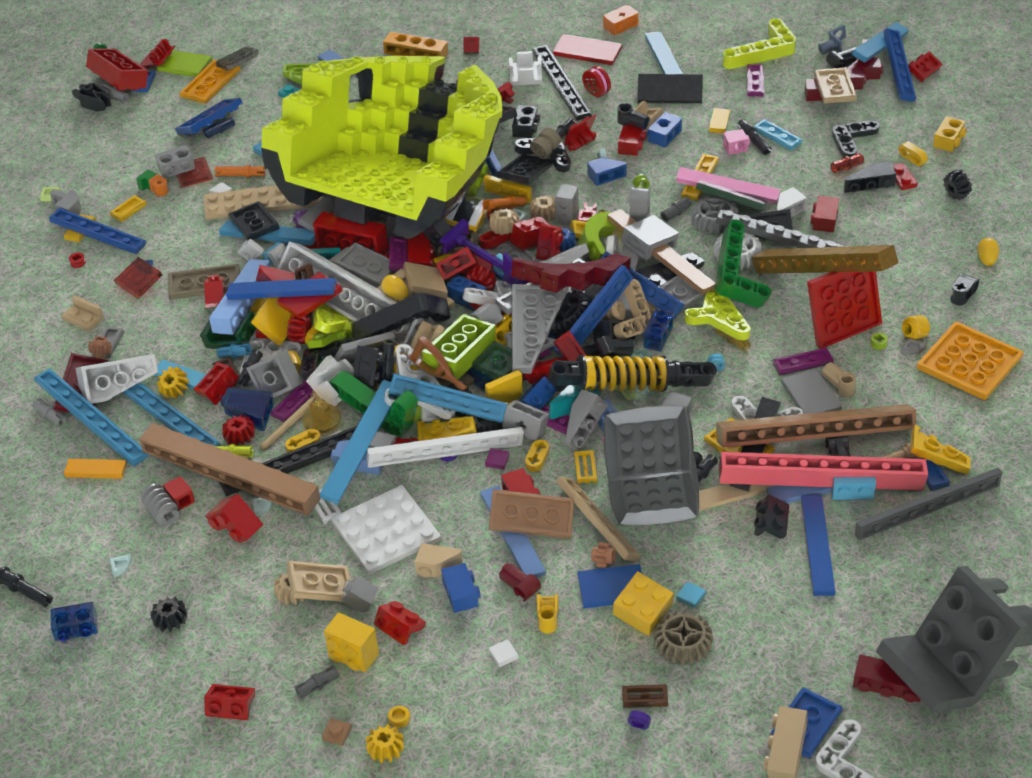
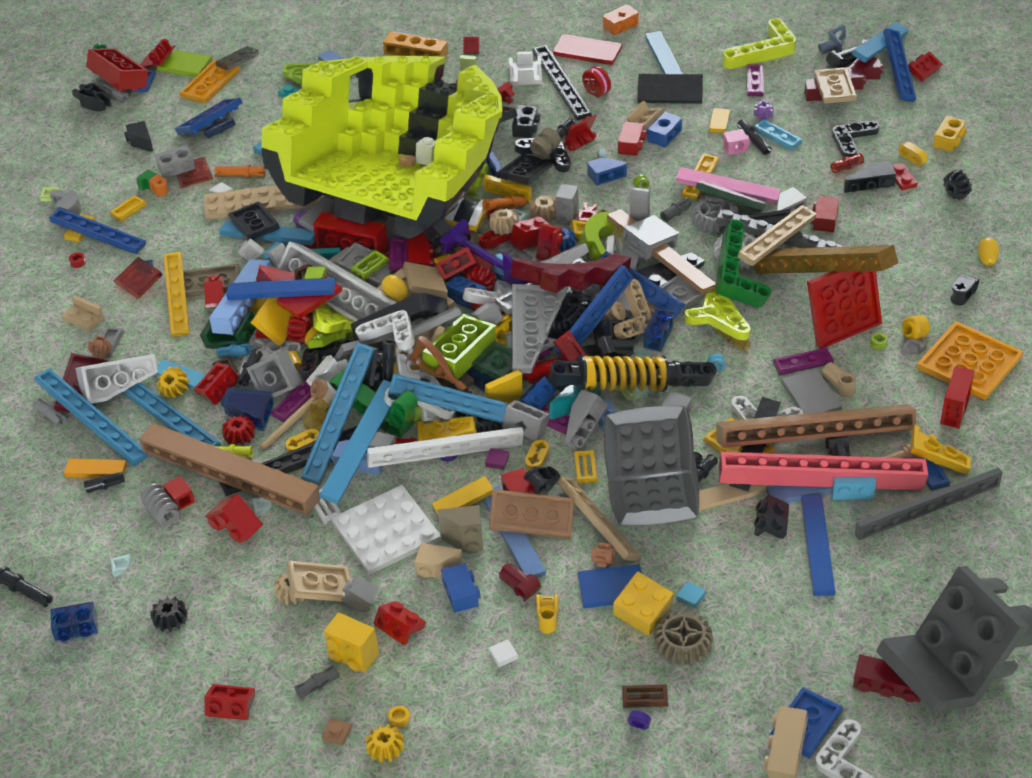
(103, 482): none -> black axle
(138, 136): none -> black slope
(176, 294): none -> yellow tile
(315, 272): none -> lime tile
(319, 388): none -> medium nougat tile
(338, 414): none -> dark azure tile
(372, 265): none -> lime tile
(392, 323): none -> white beam
(407, 160): none -> medium nougat tile
(425, 151): none -> white brick
(434, 321): none -> light grey tile
(461, 528): none -> dark tan slope
(466, 495): none -> yellow tile
(467, 61): none -> yellowish green tile
(542, 478): none -> black piece
(627, 116): black piece -> none
(763, 110): none -> medium lavender gear
(776, 235): none -> tan plate
(957, 397): none -> red window

